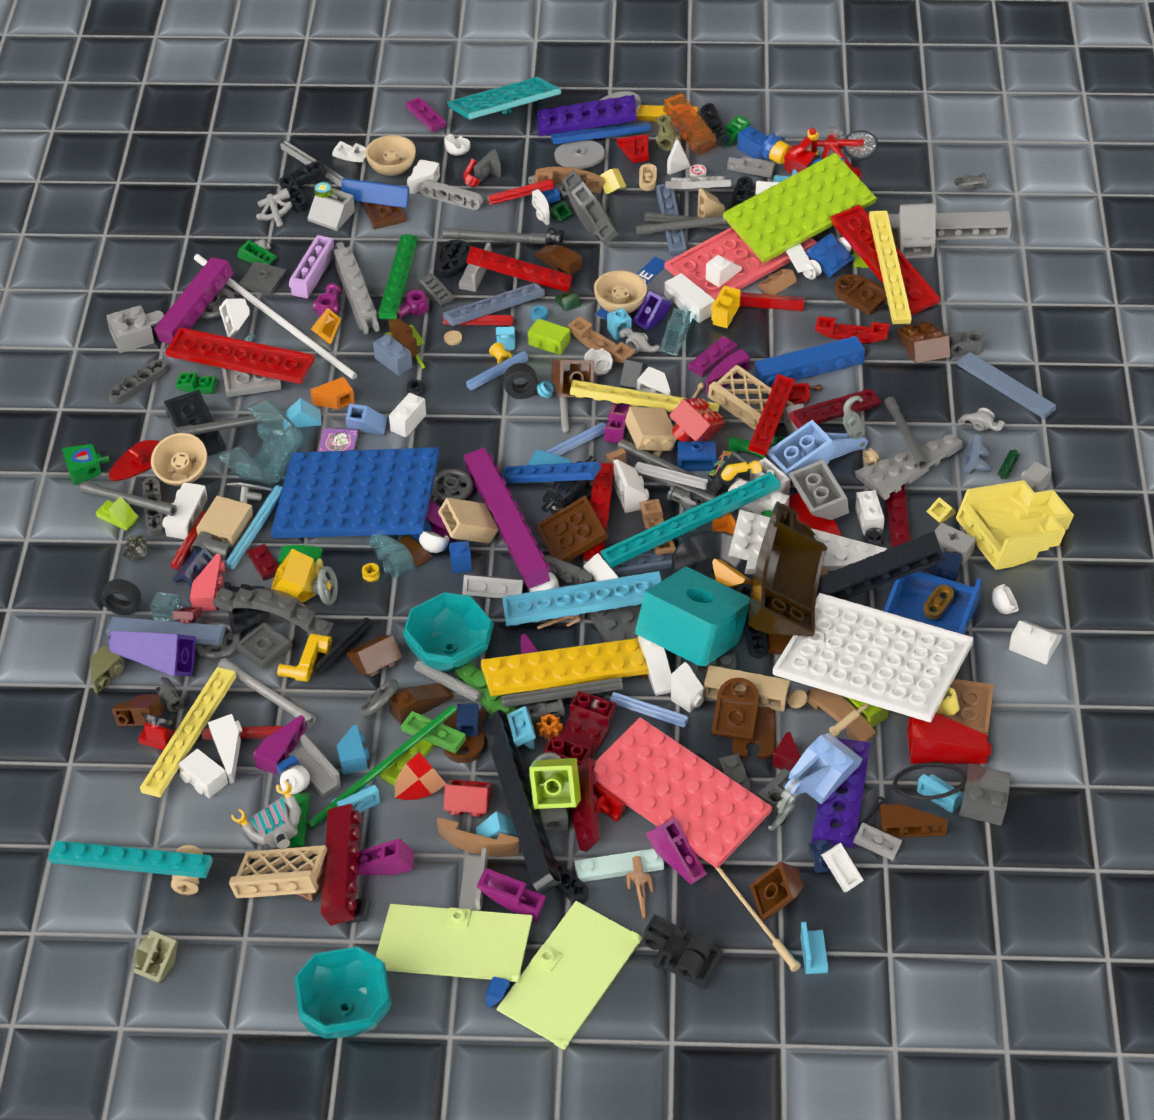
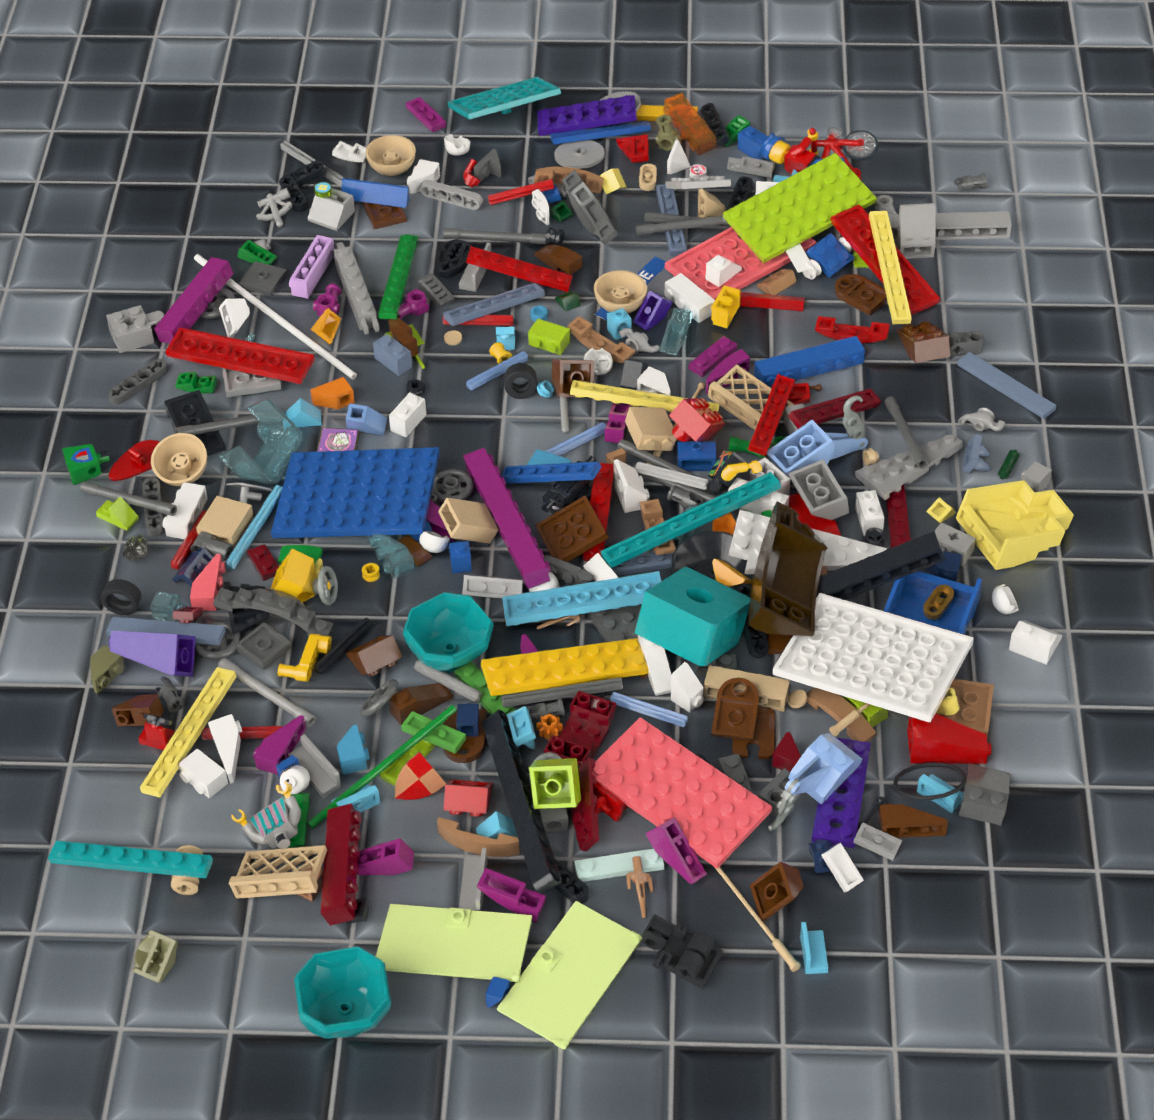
(884, 203): none -> light grey piece

